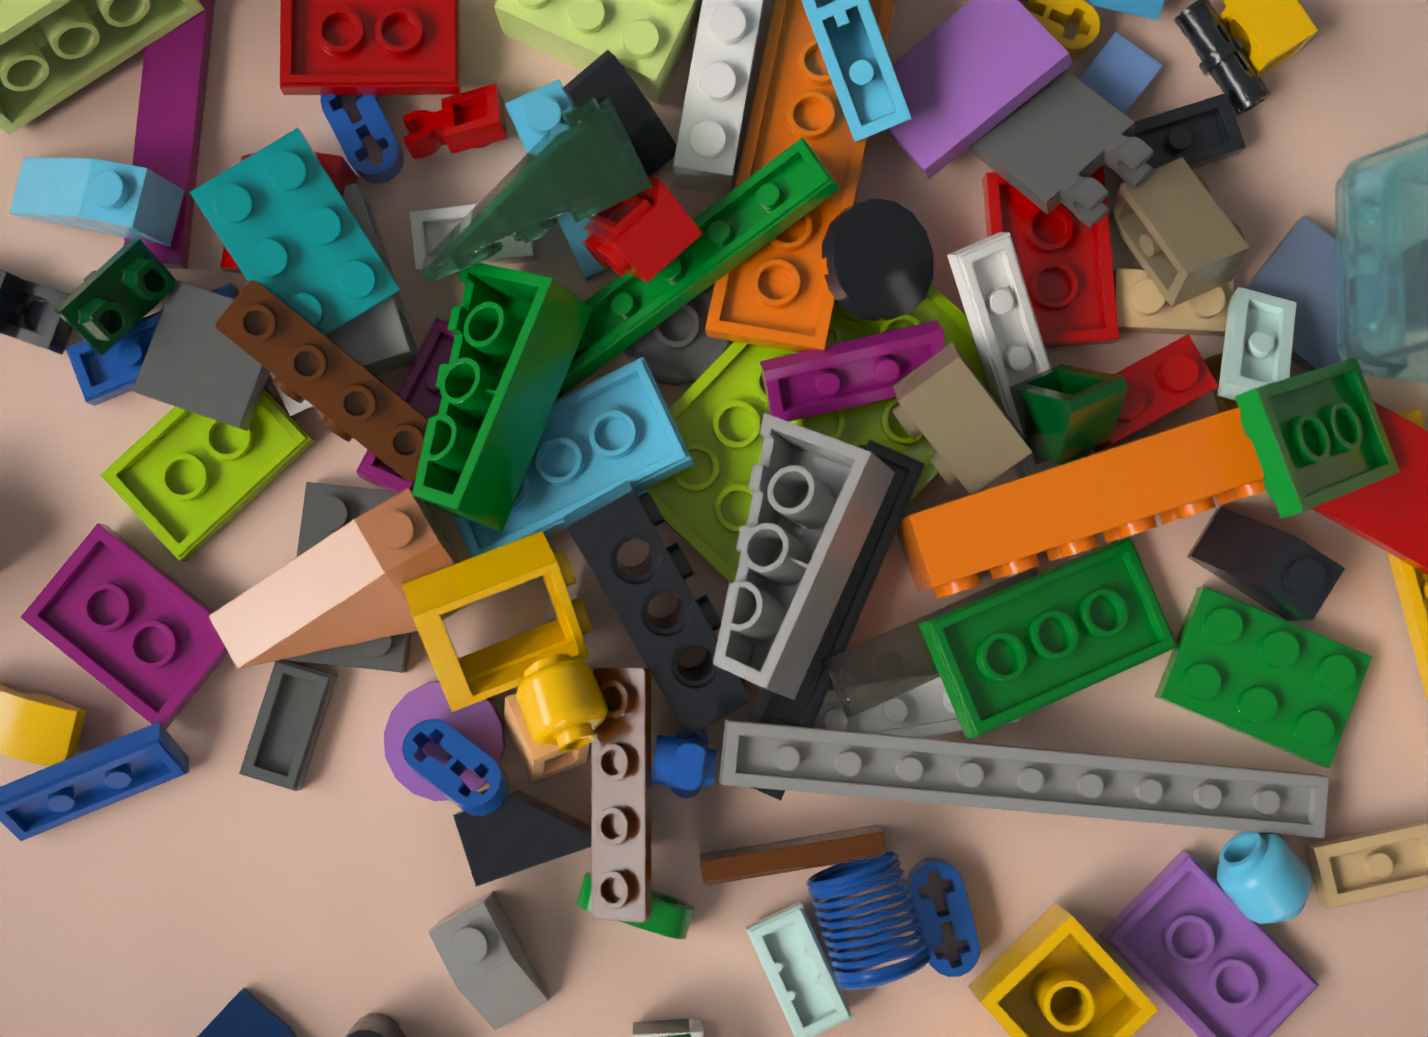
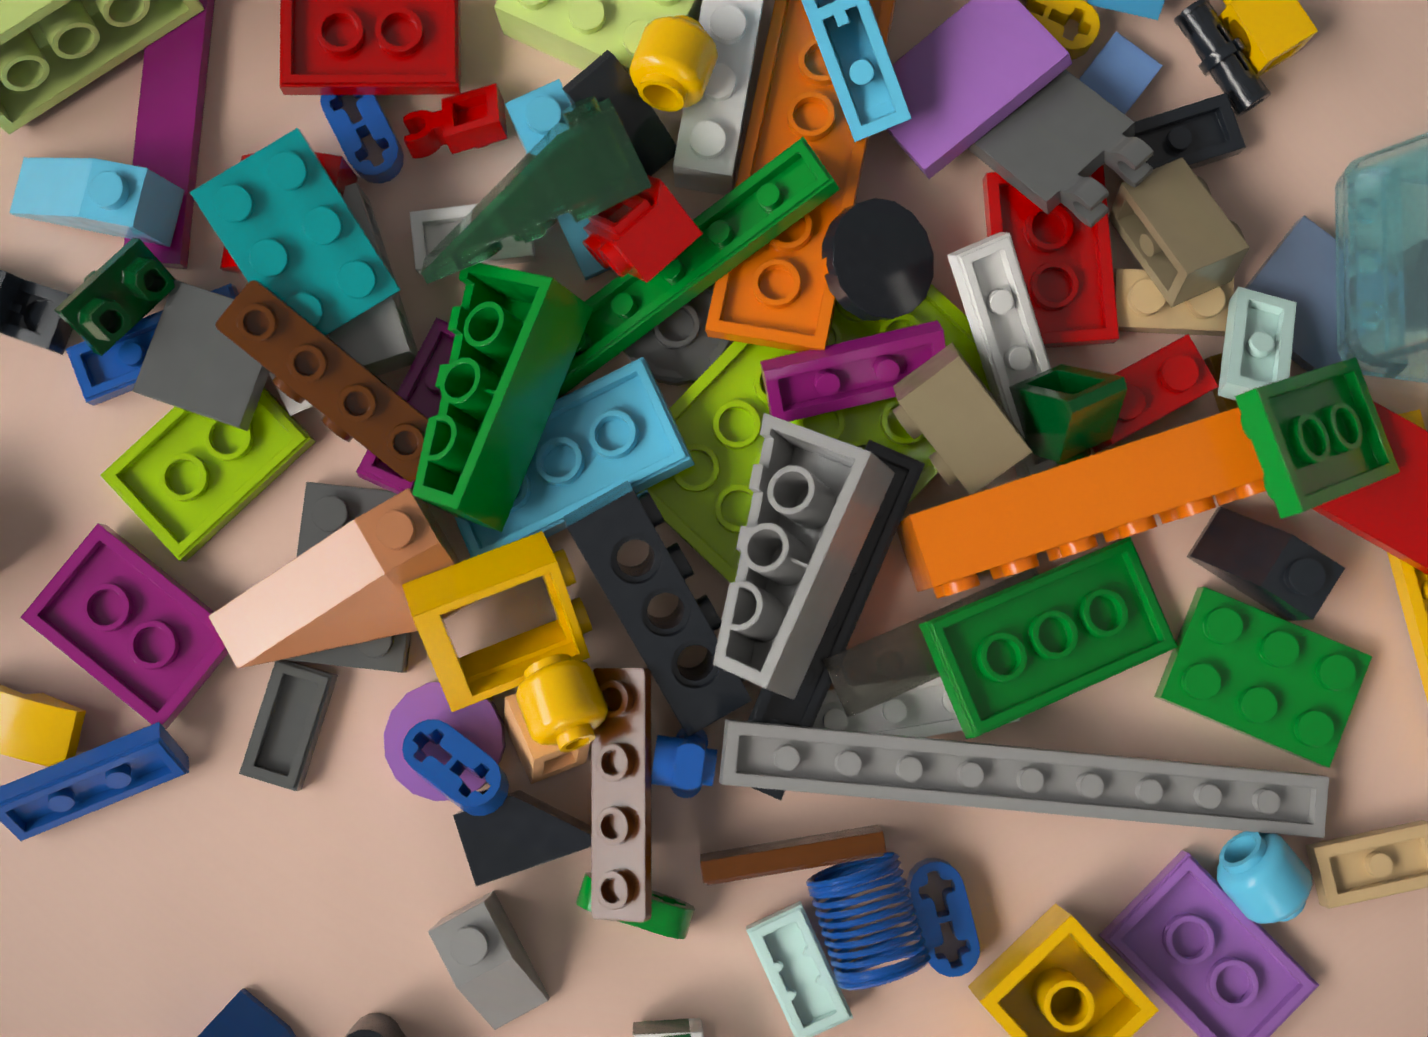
(673, 63): none -> yellow head

